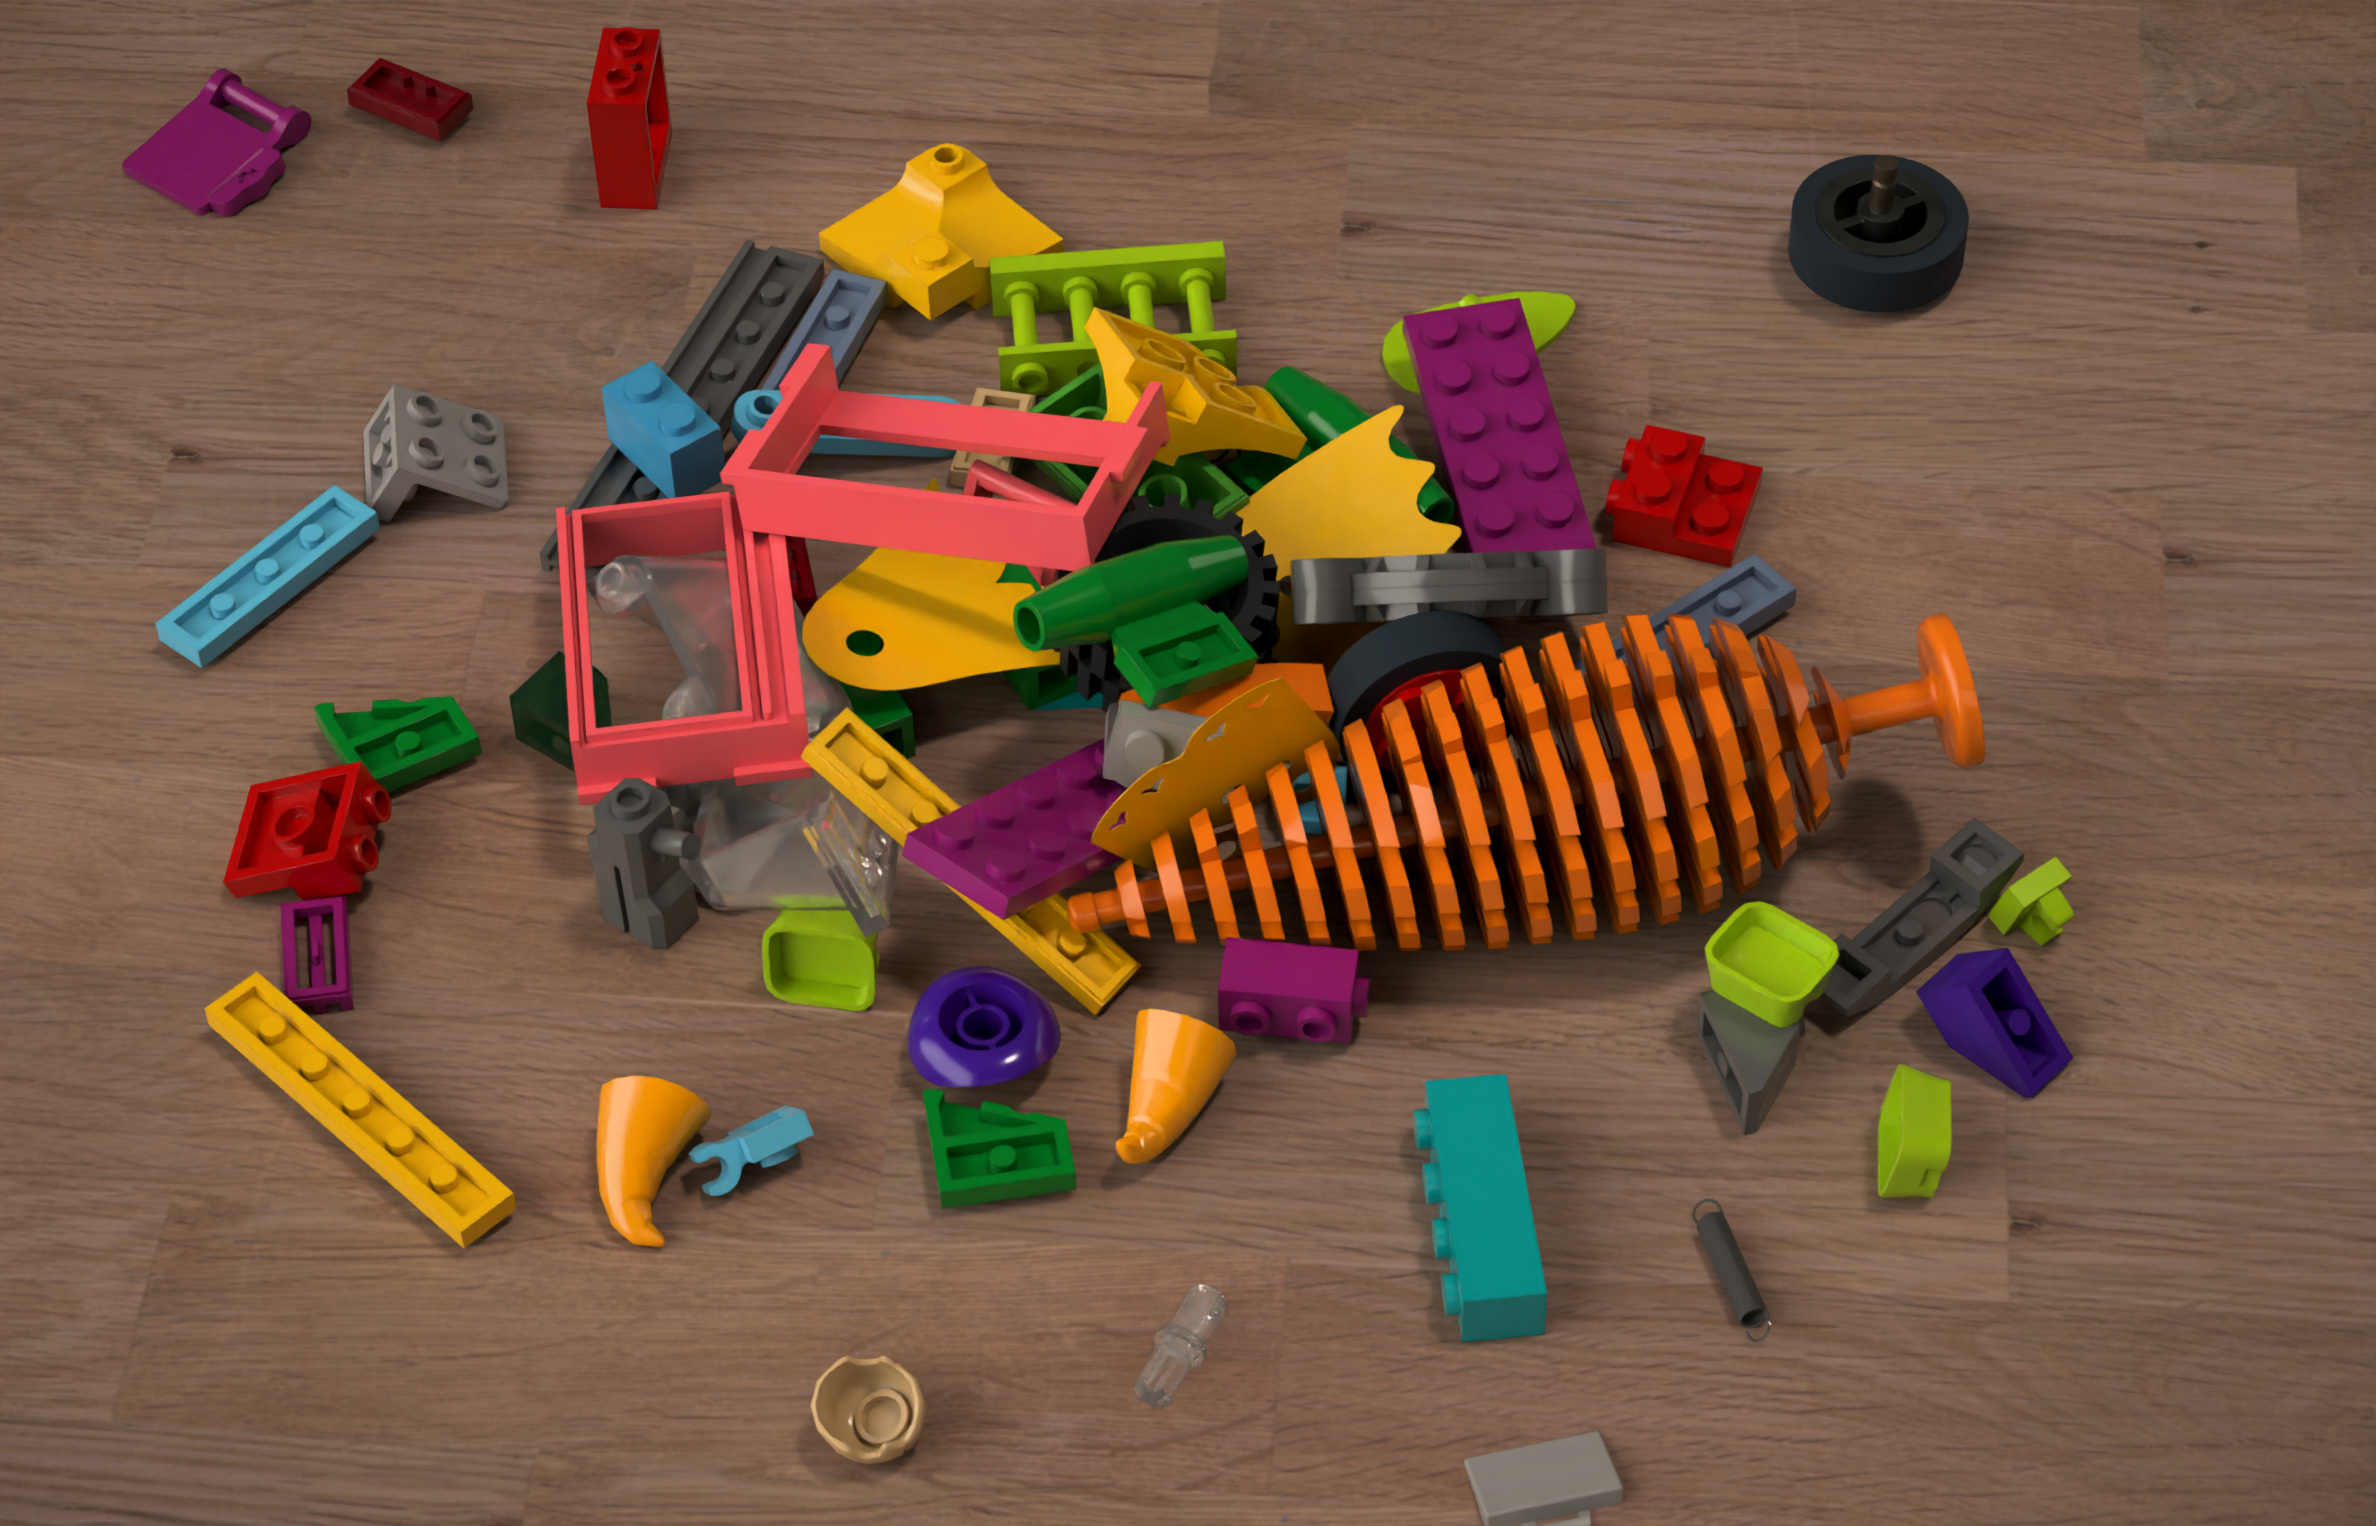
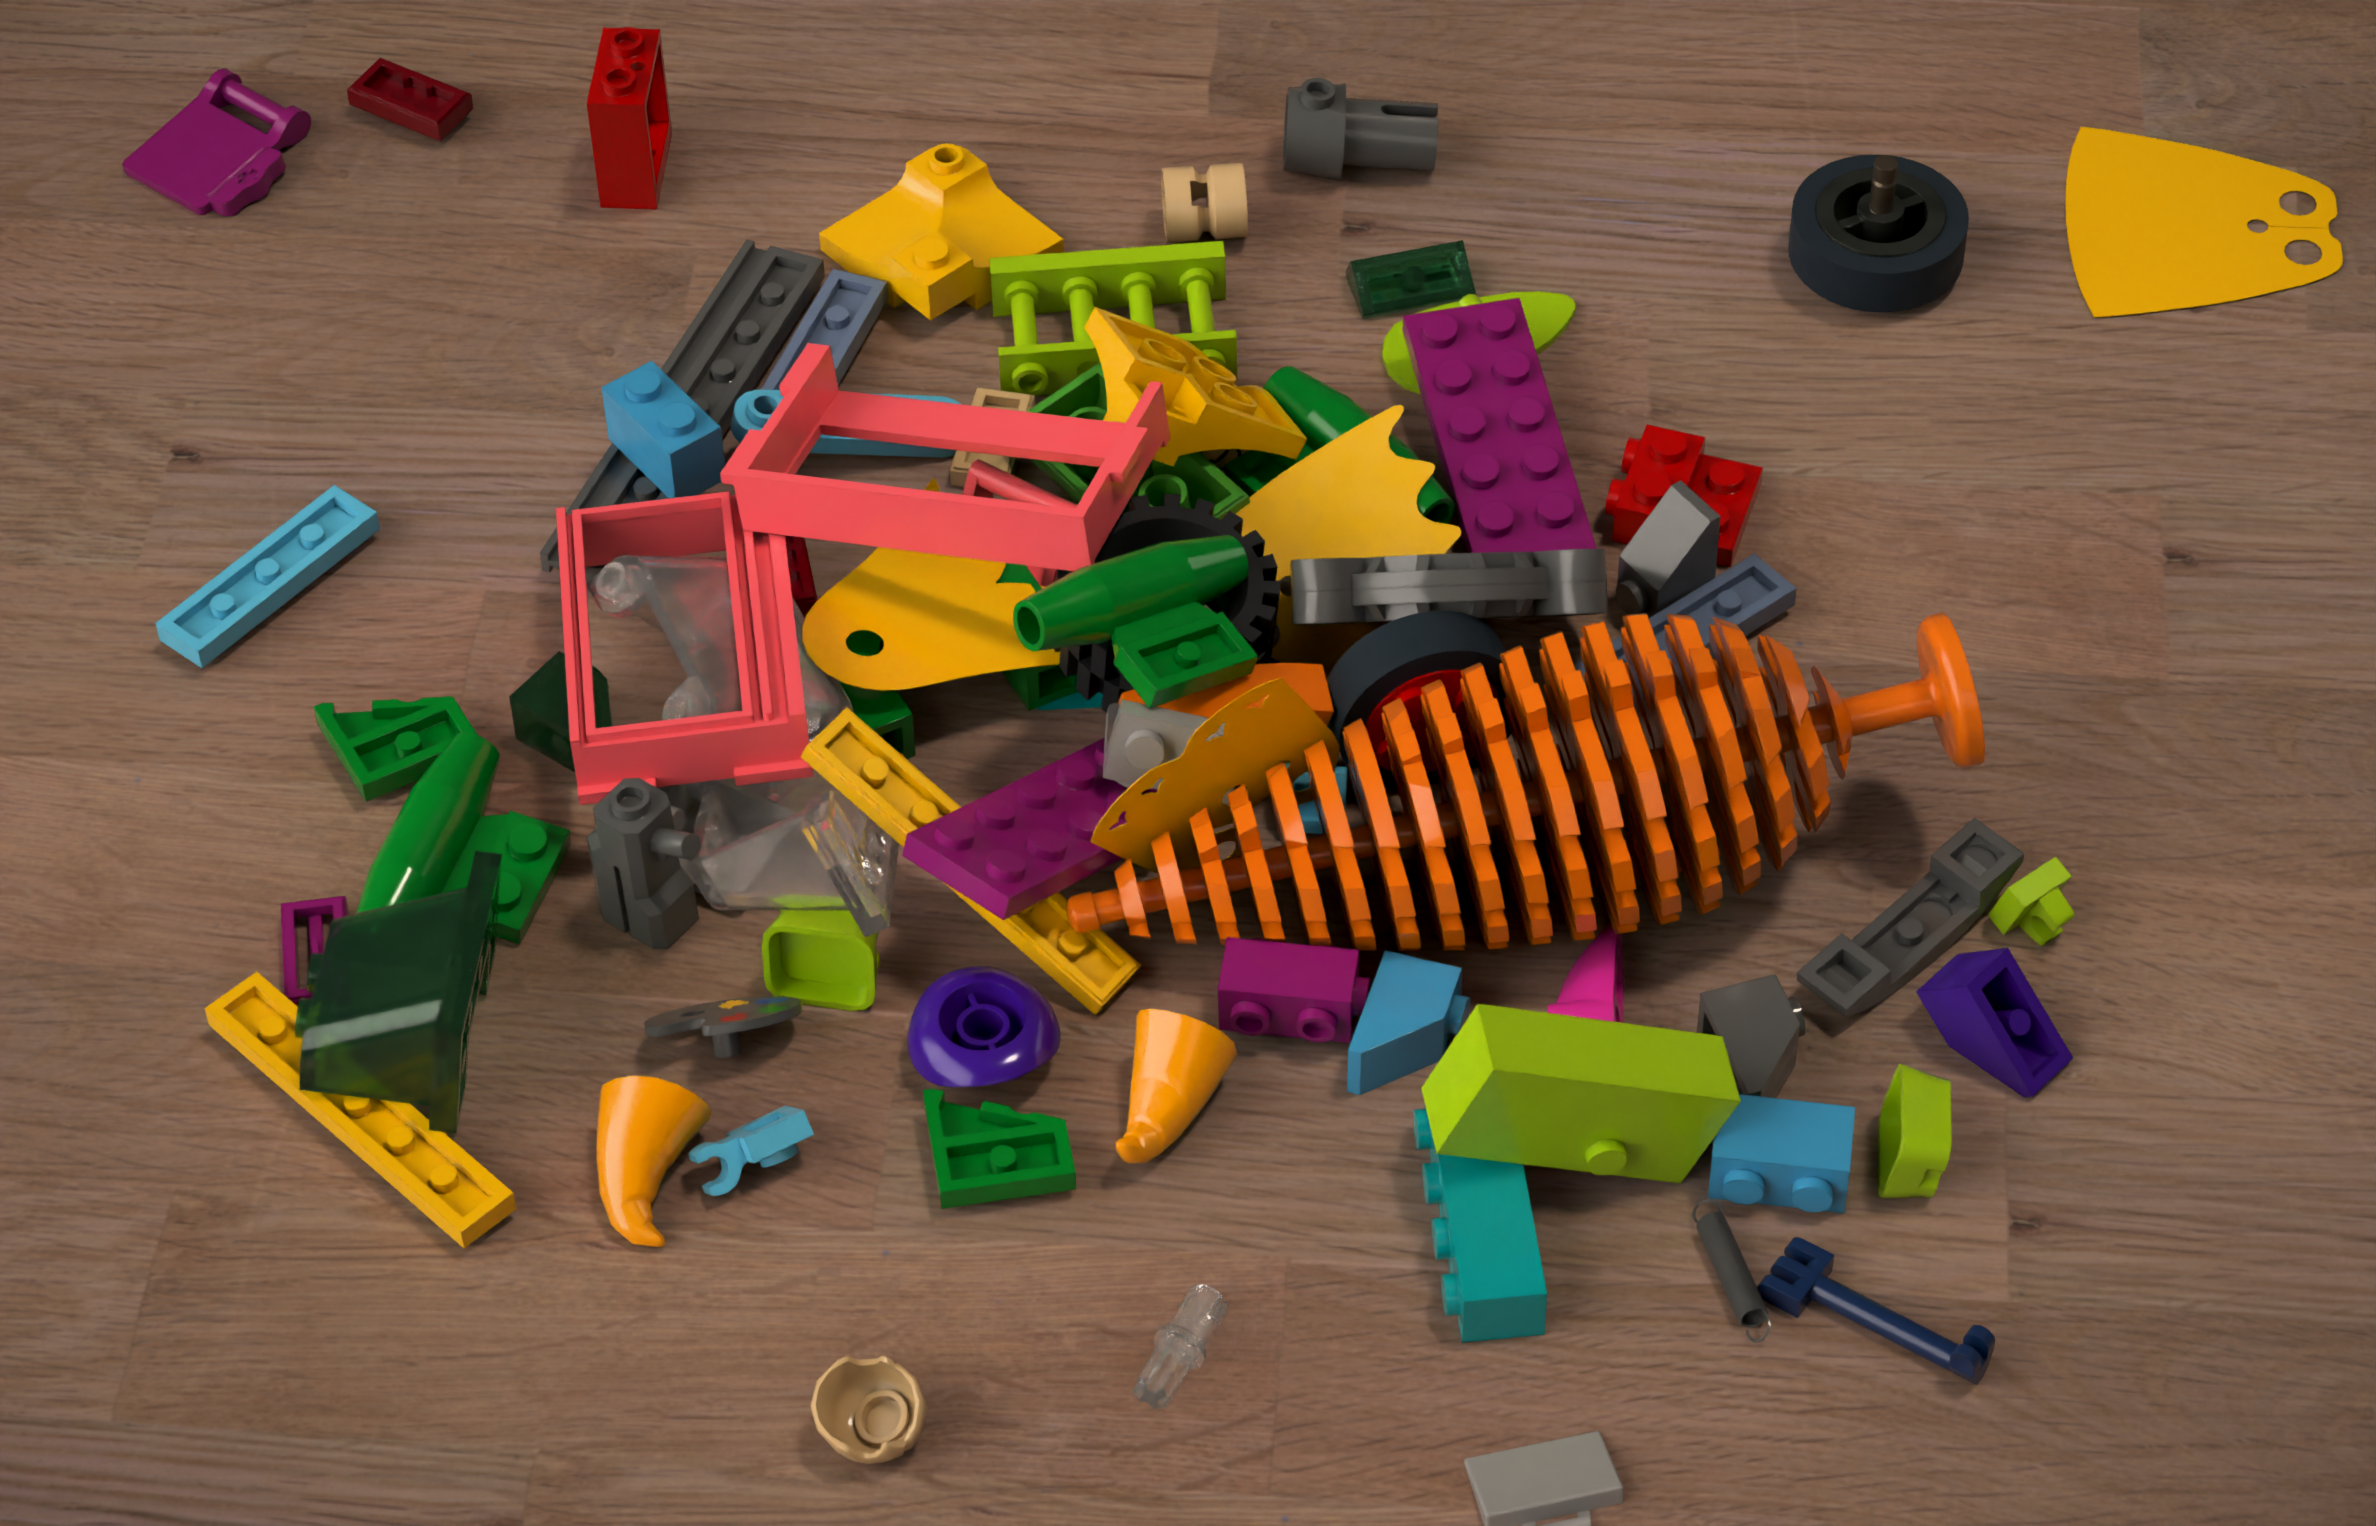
(309, 834): red plate -> none
(402, 997): none -> clear green windscreen
(432, 445): light grey bracket -> none
(444, 825): none -> green plate
(725, 1020): none -> dark grey piece
(1224, 196): none -> tan wheel
(1335, 131): none -> dark grey piece
(1405, 1020): none -> dark azure slope
(1410, 279): none -> clear green slope
(1579, 1094): none -> lime brick
(1595, 981): none -> dark pink piece
(1669, 553): none -> dark grey slope
(1769, 962): lime piece -> none
(1784, 1154): none -> dark azure brick
(1804, 1277): none -> dark blue hinge
(2169, 227): none -> yellow piece

